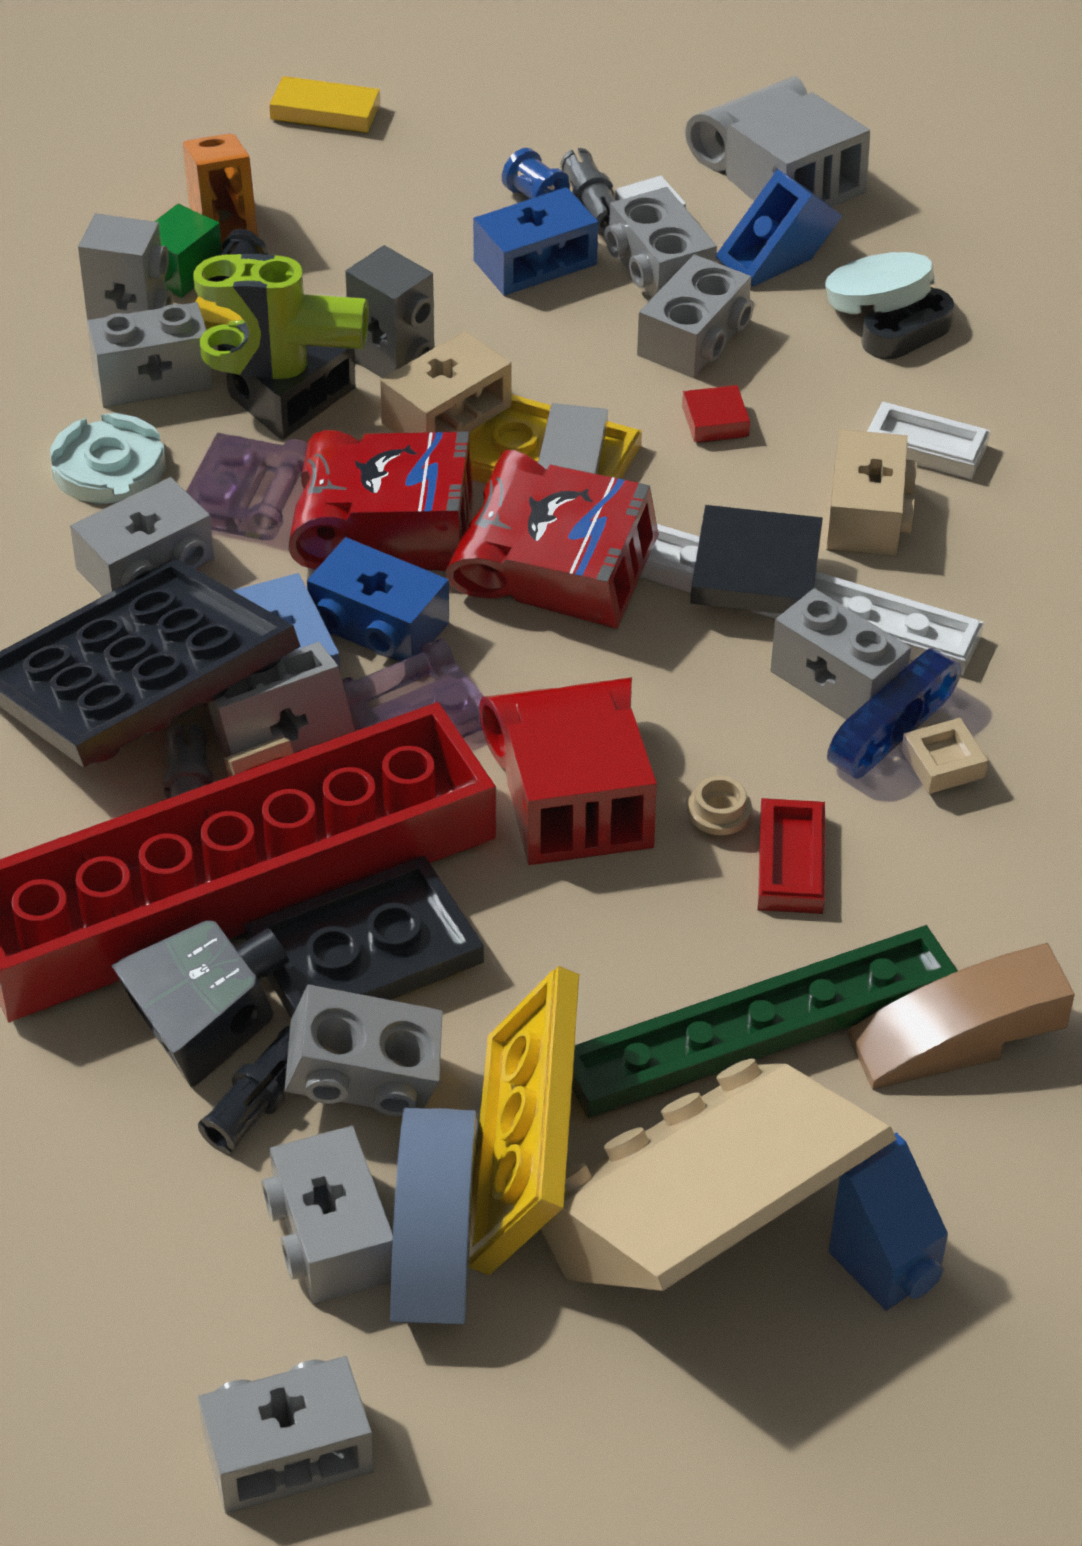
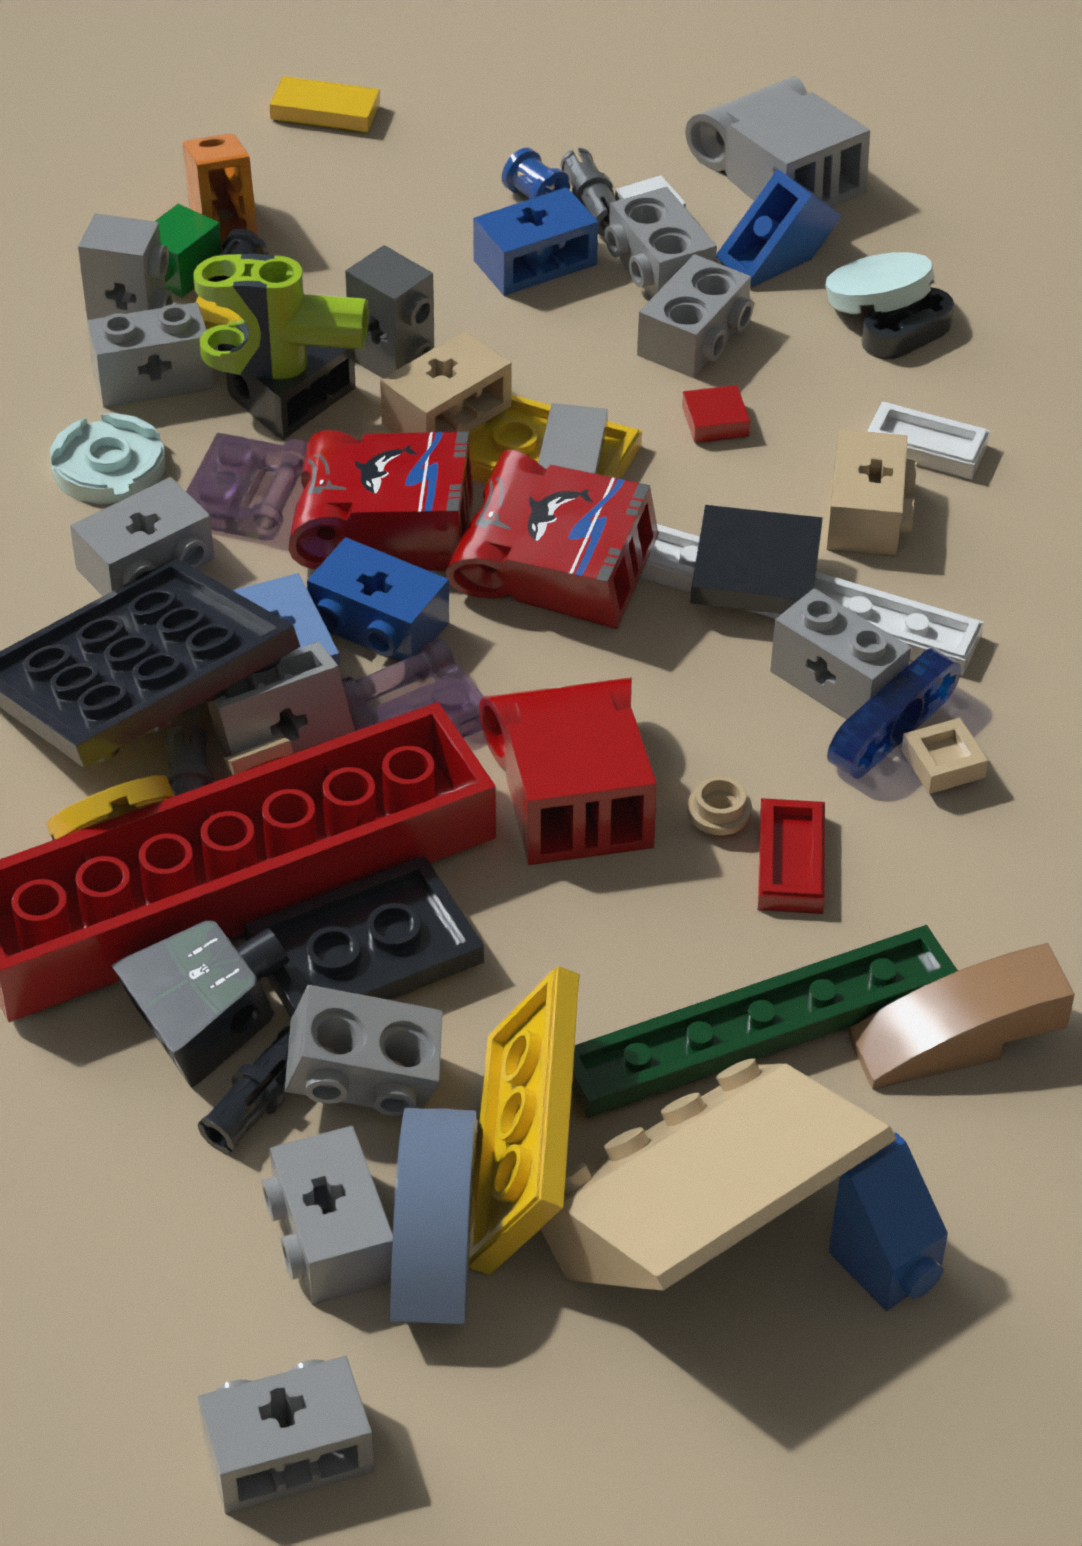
(109, 804): none -> yellow tile

